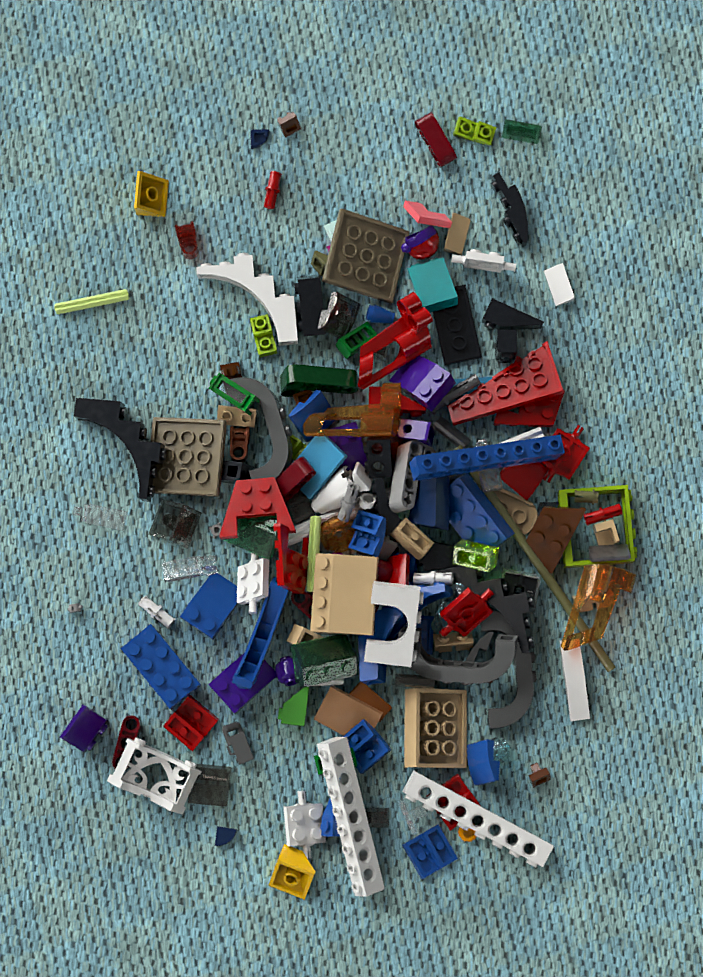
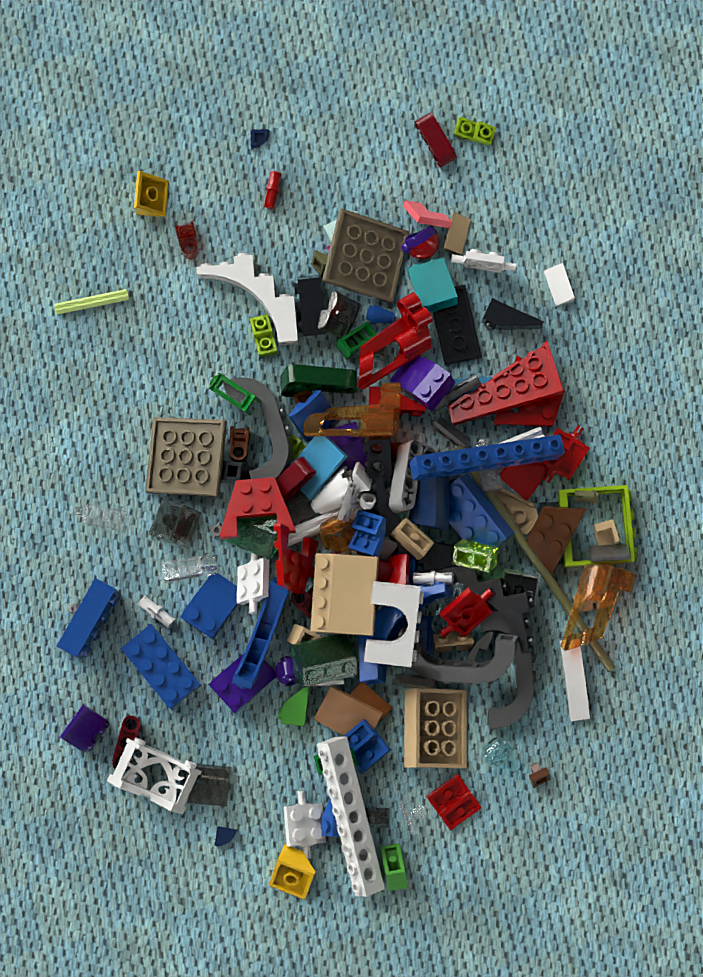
(88, 619): none -> blue brick
(131, 433): black arch -> none
(191, 722): red slope -> none
(231, 370): reddish brown tile -> none
(236, 417): tan hinge -> none
(238, 742): dark grey piece -> none
(289, 124): reddish brown tile -> none
(313, 548): yellowish green axle -> none
(394, 867): none -> bright green slope
(420, 431): torso -> none
(429, 851): blue slope -> none
(467, 835): light orange tile -> none
(481, 762): blue slope -> none
(506, 345): black brick -> none
(516, 214): black slope -> none
(521, 131): clear green slope -> none
(541, 848): white brick -> none
(603, 514): red axle -> none

